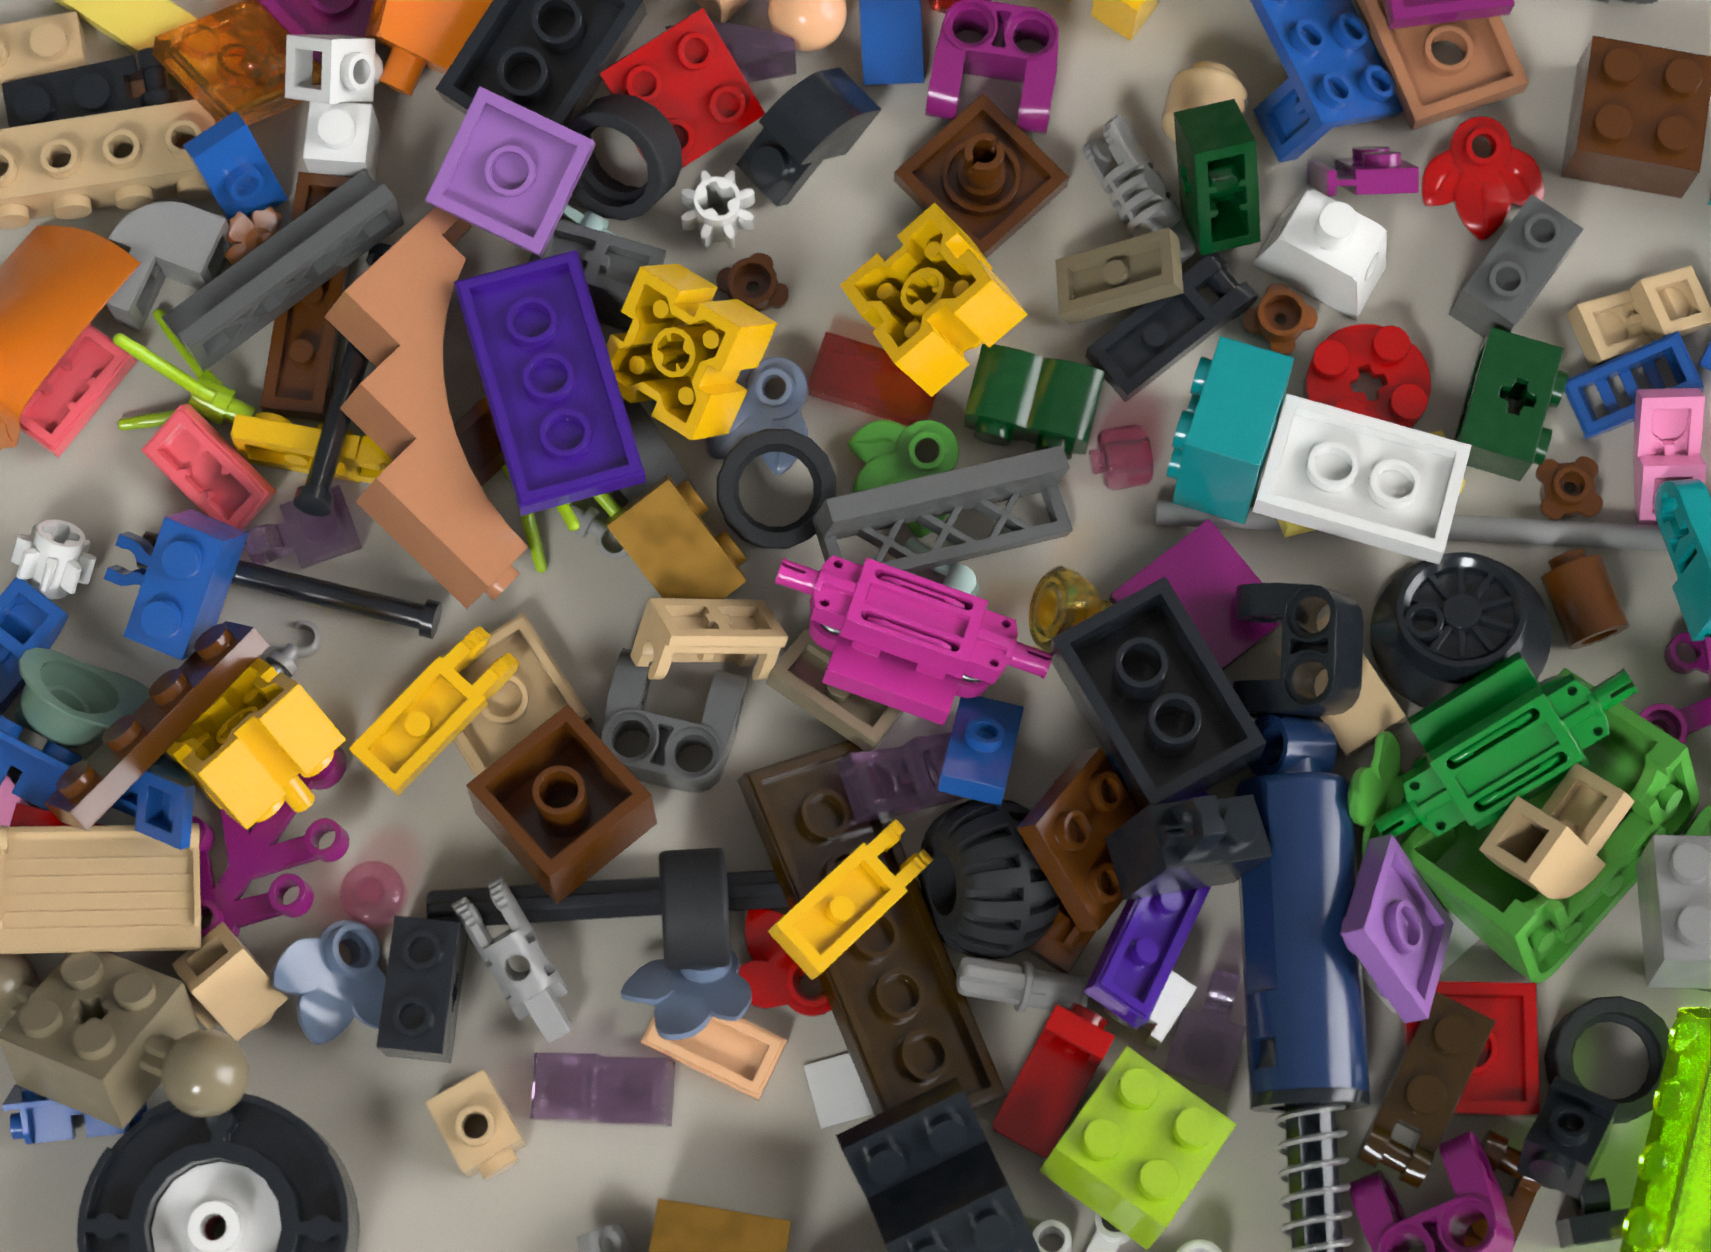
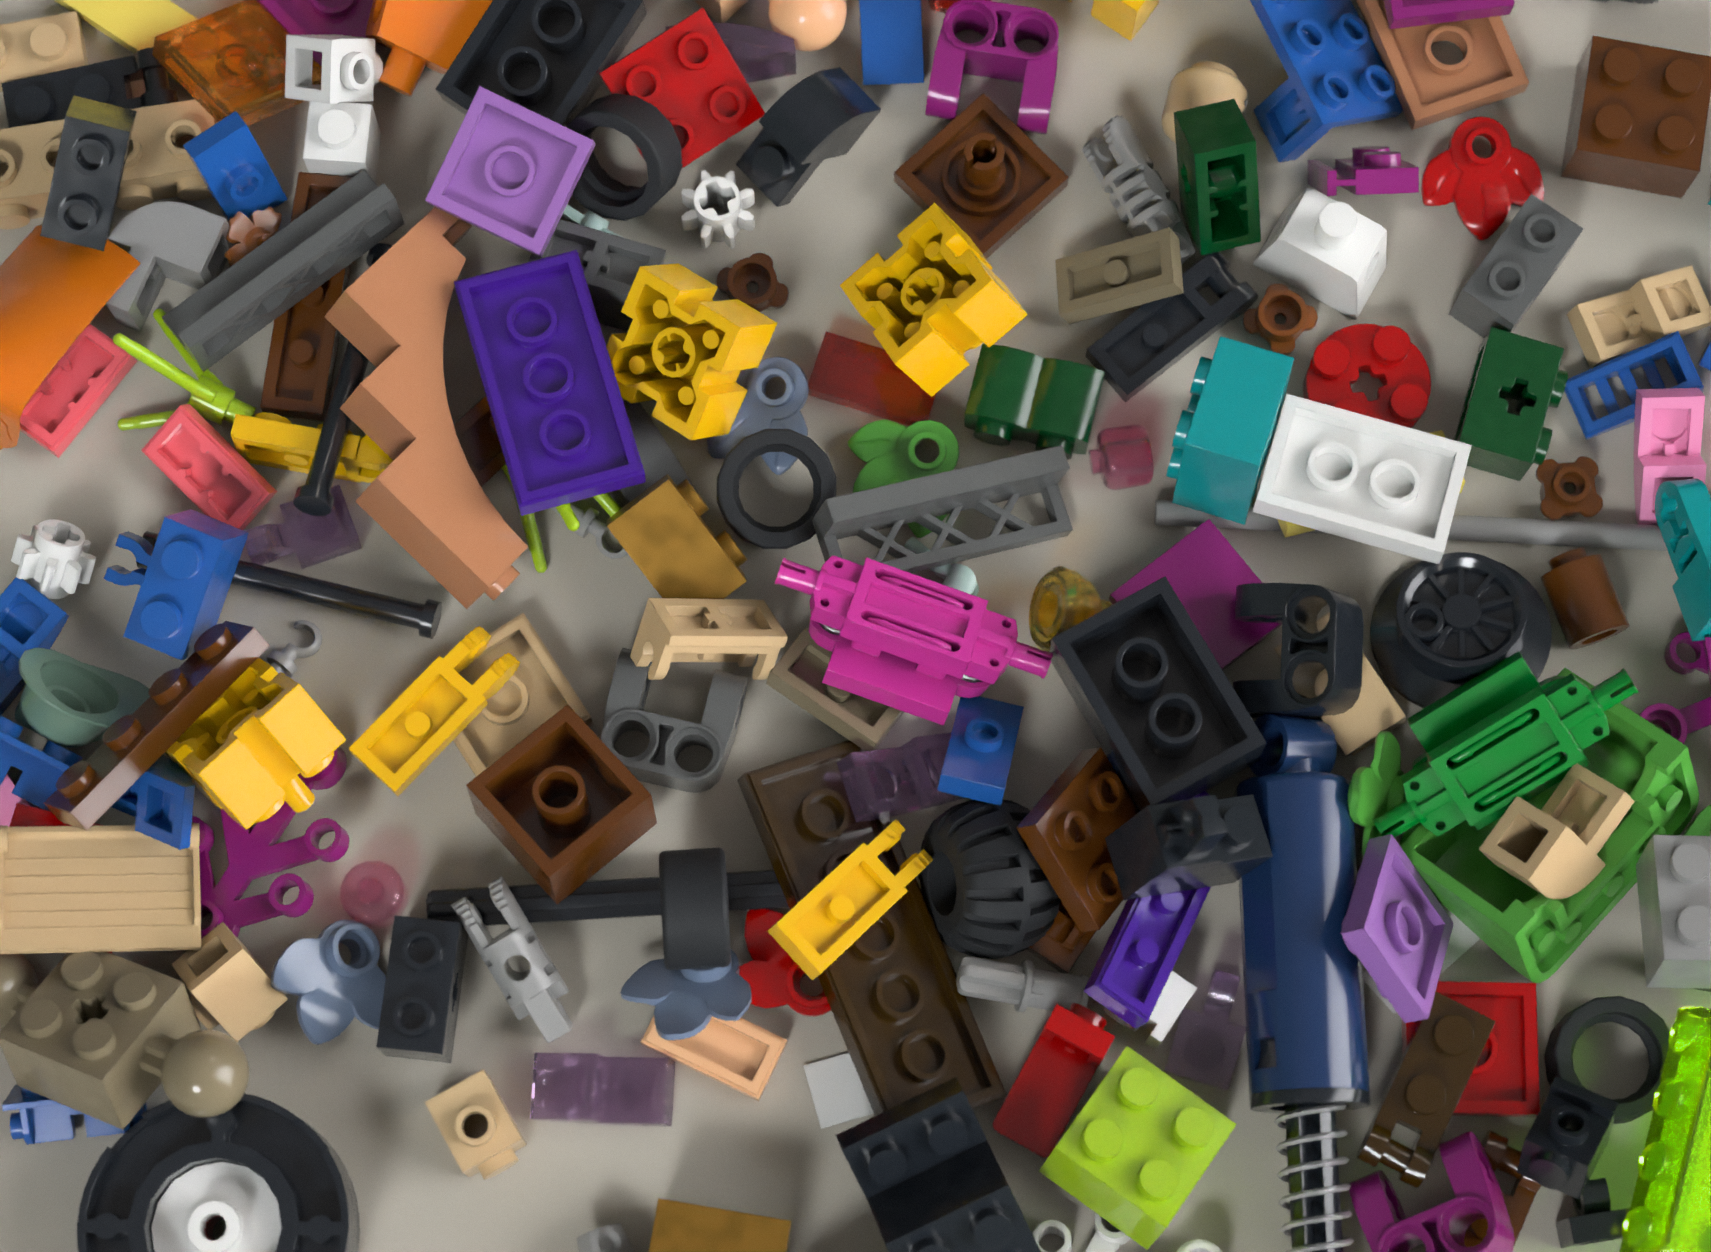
(88, 173): none -> black brick

